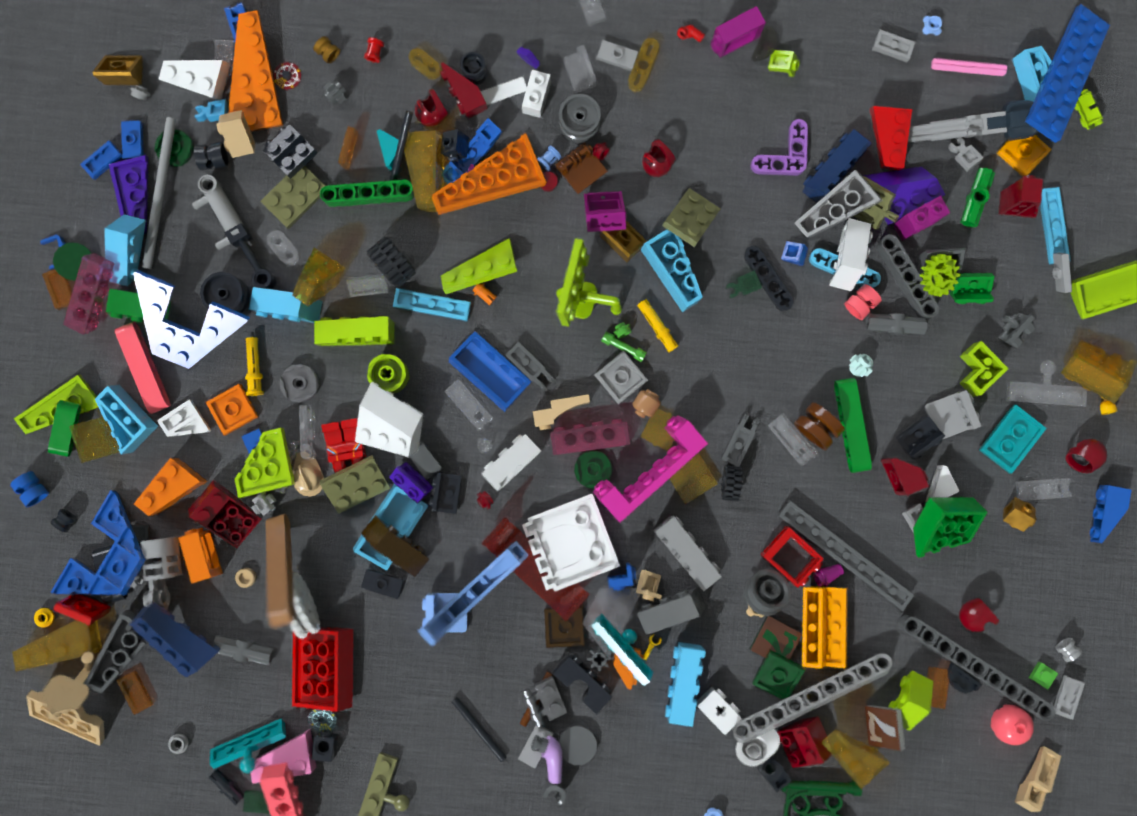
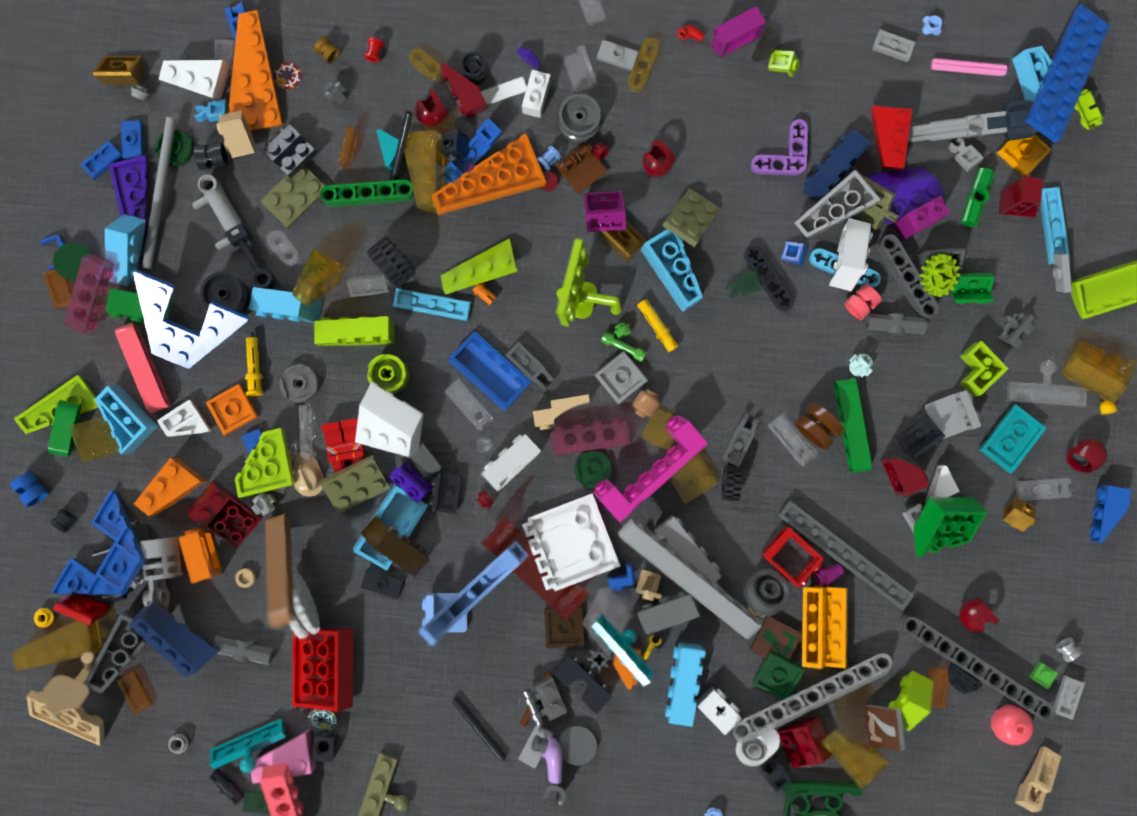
(690, 578): none -> light grey beam

